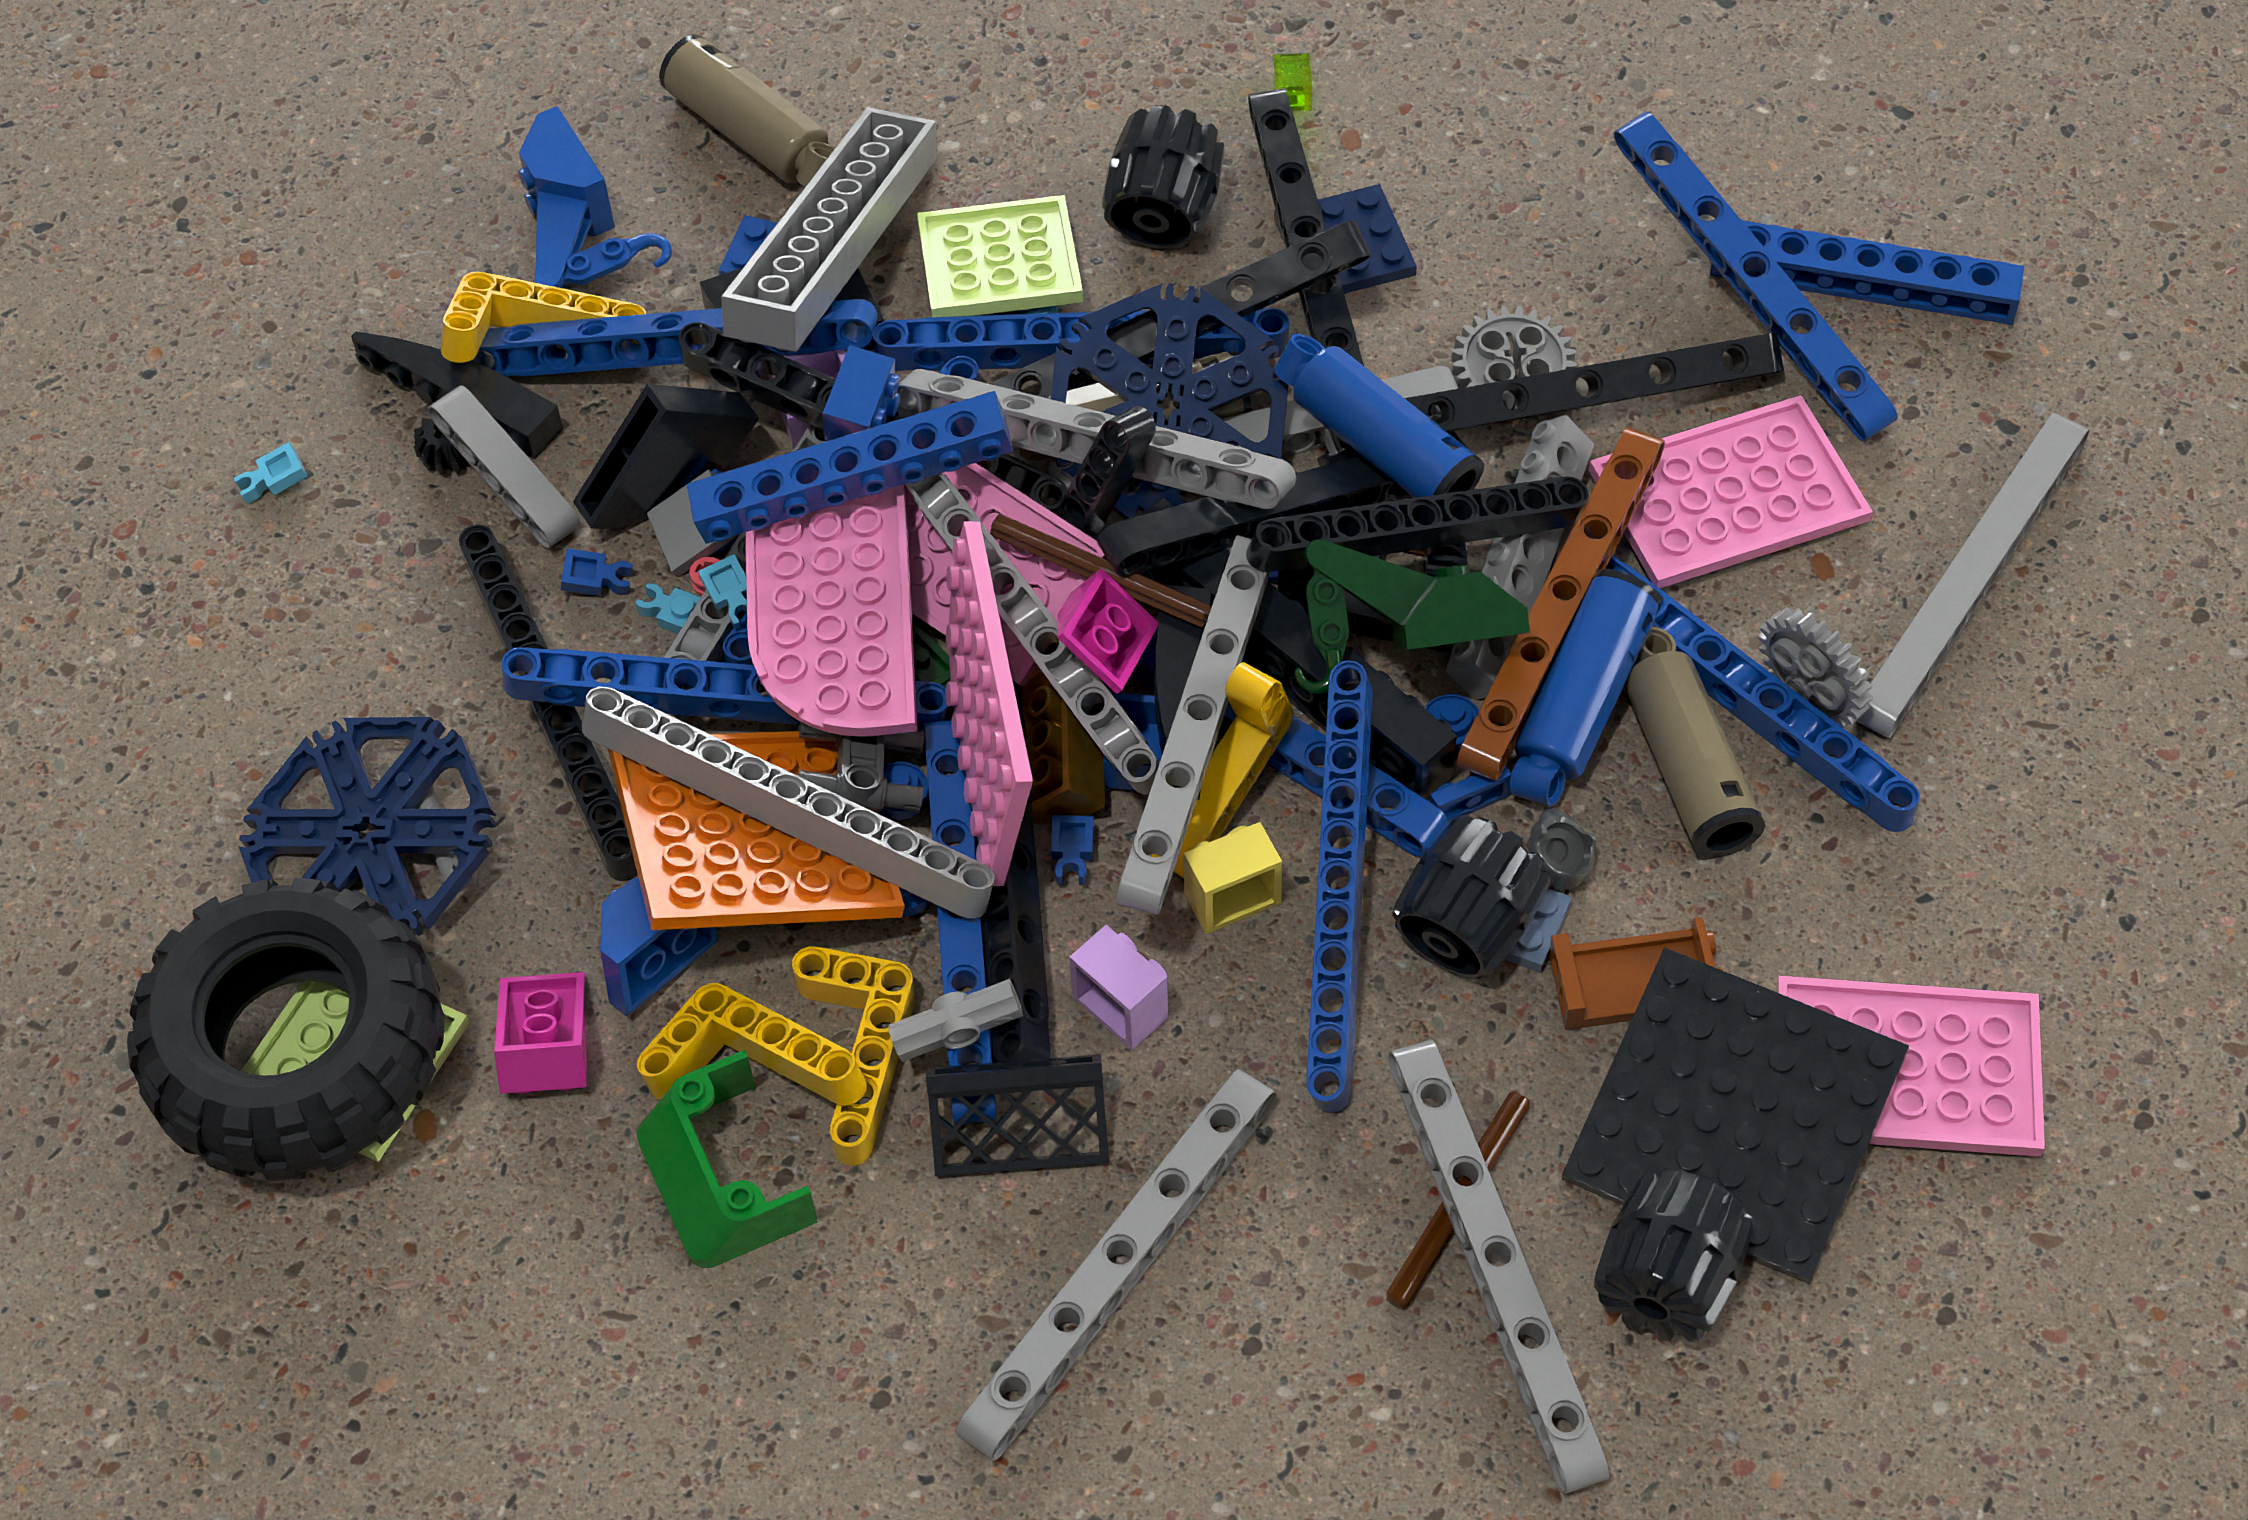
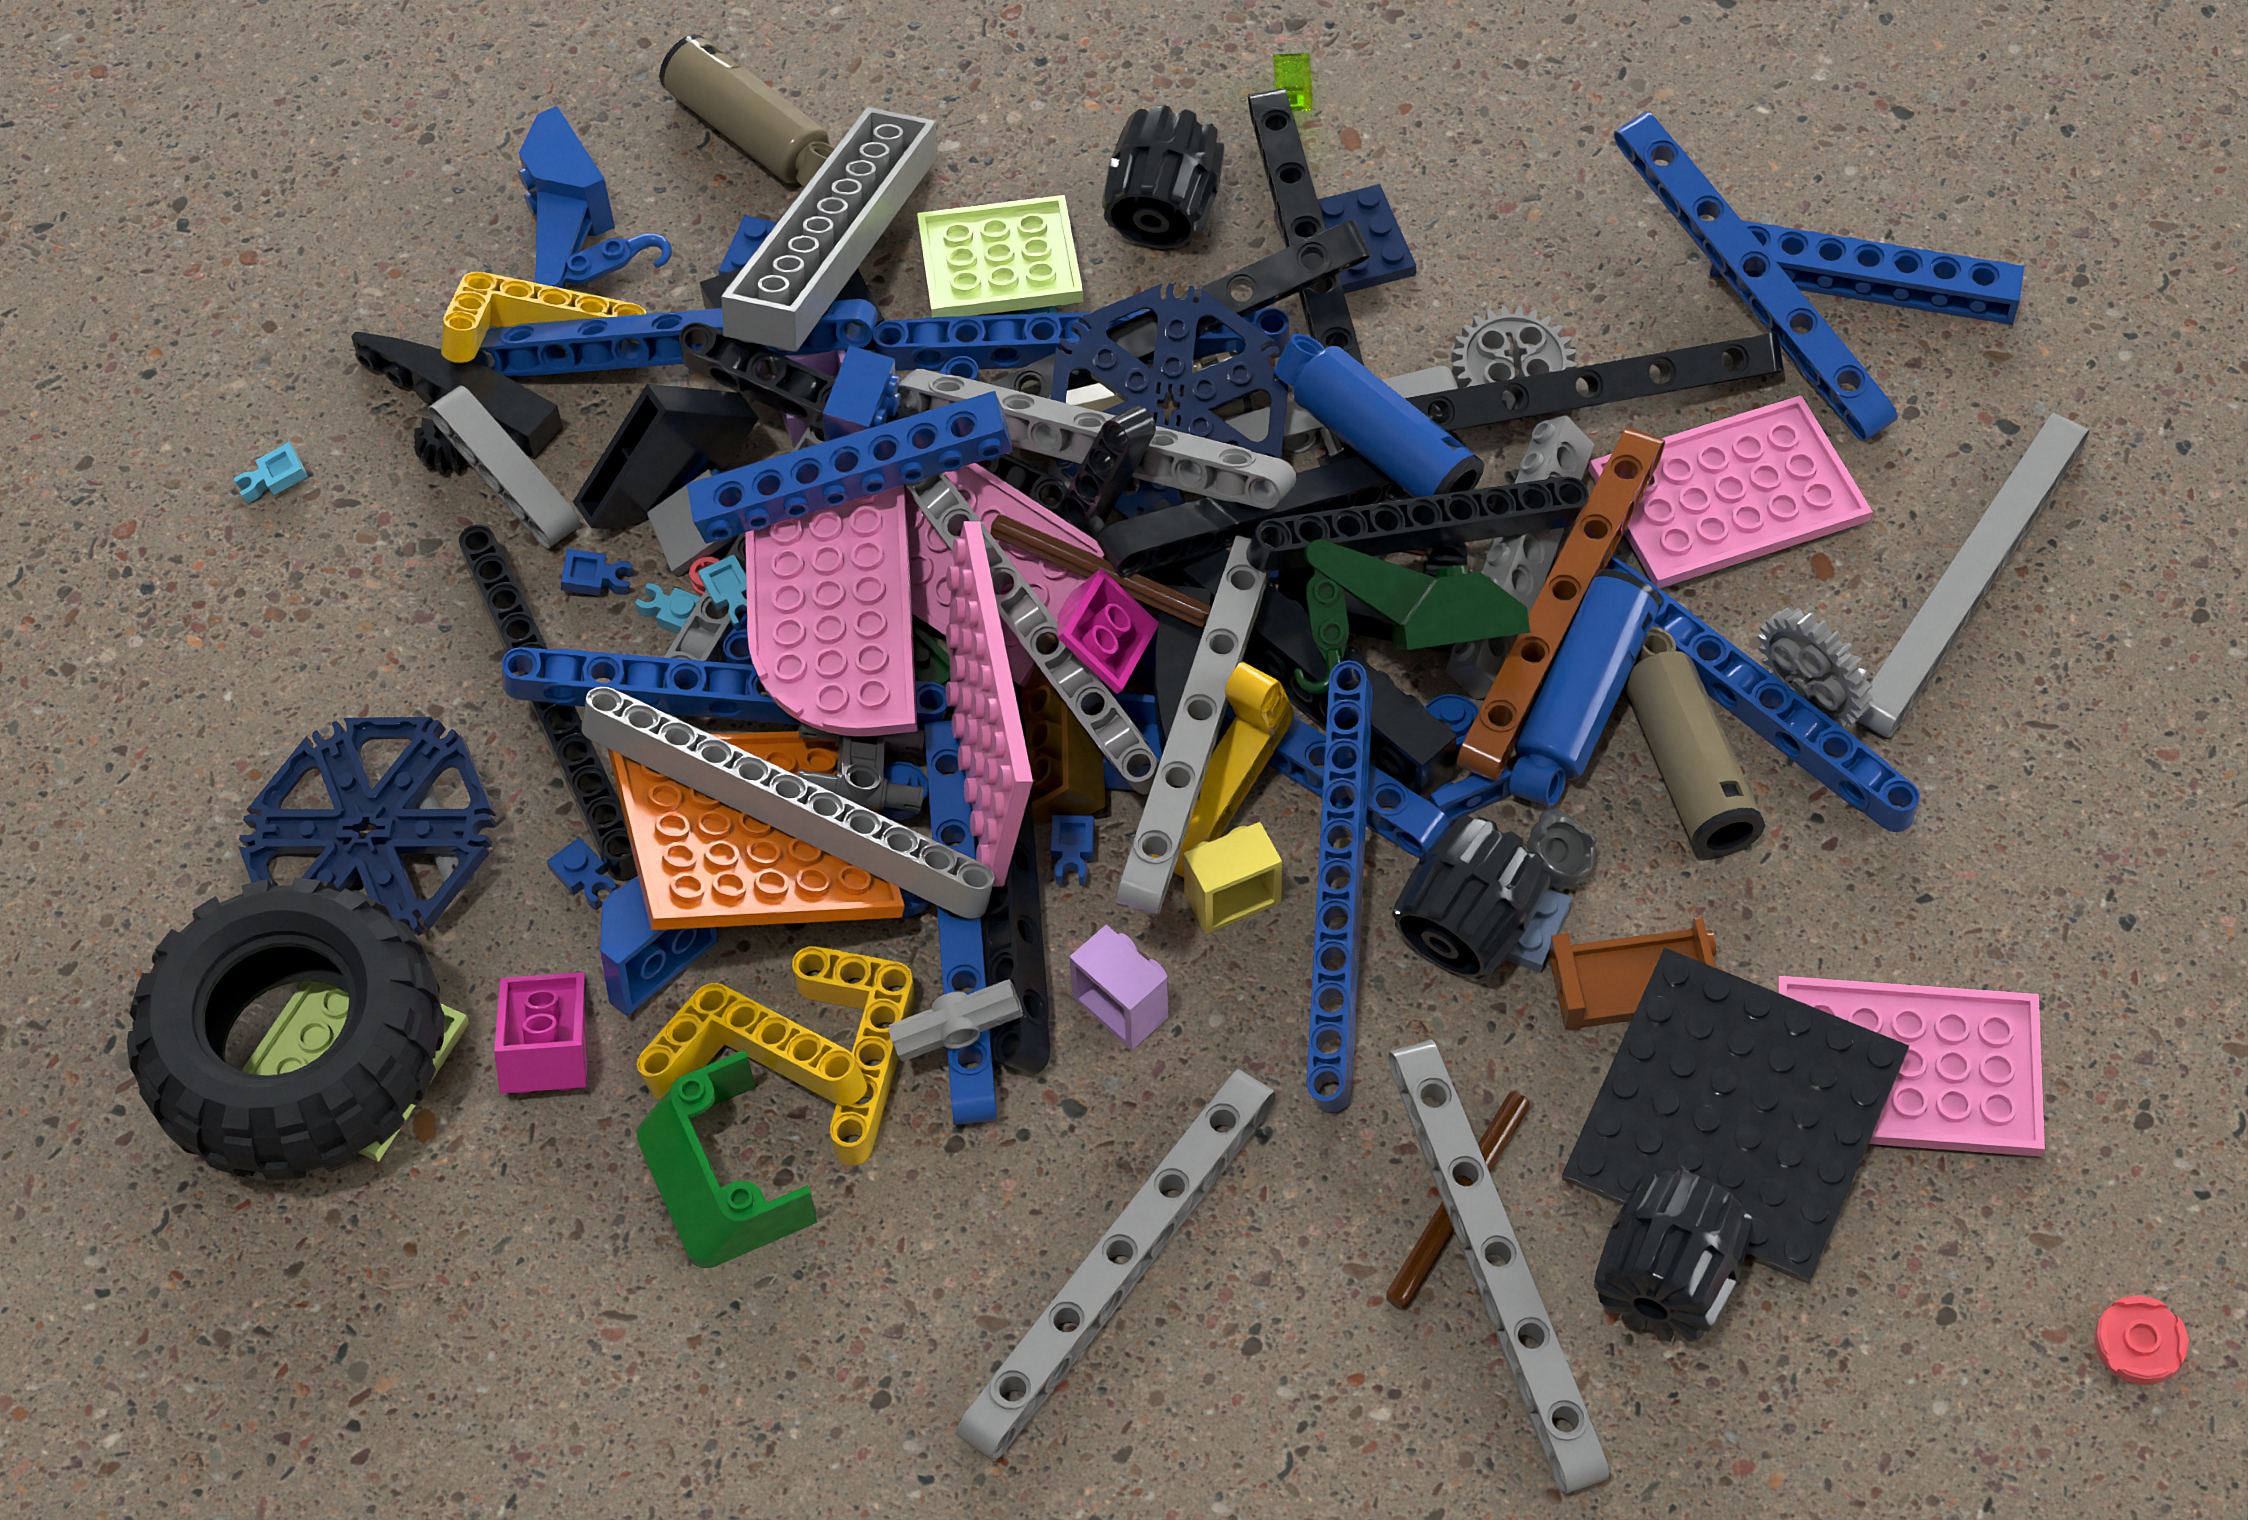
(581, 869): none -> blue plate
(1010, 1078): black fence -> none
(2141, 1353): none -> coral tile

